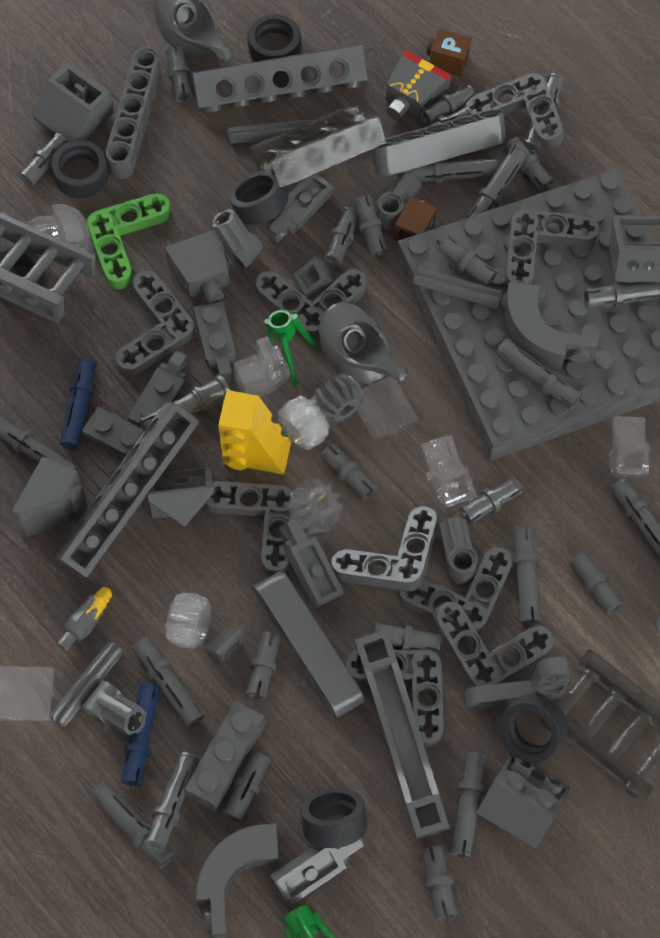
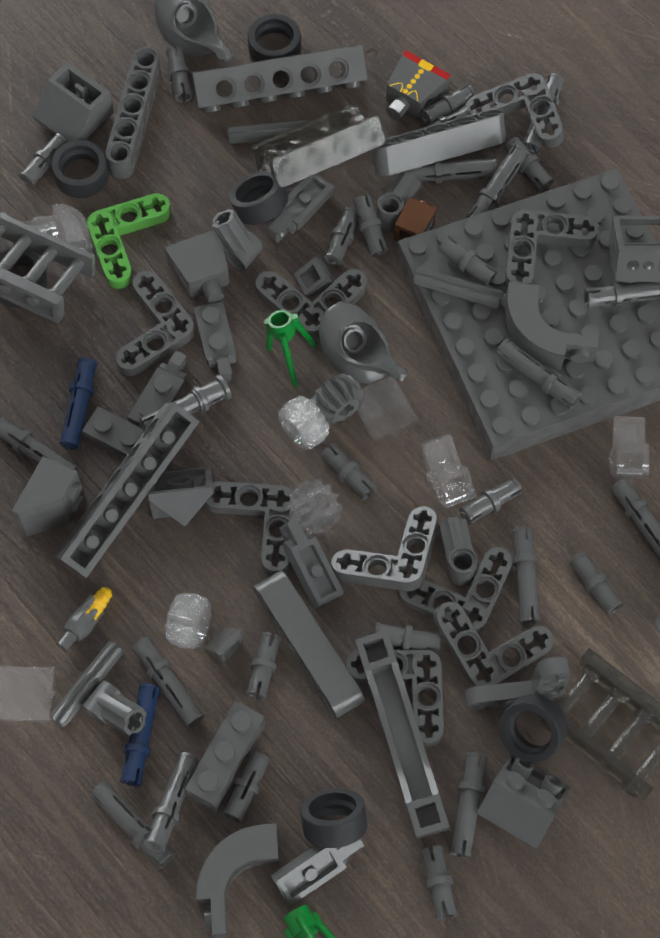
(250, 436): yellow wedge -> none
(262, 371): clear brick -> none
(449, 51): reddish brown brick -> none

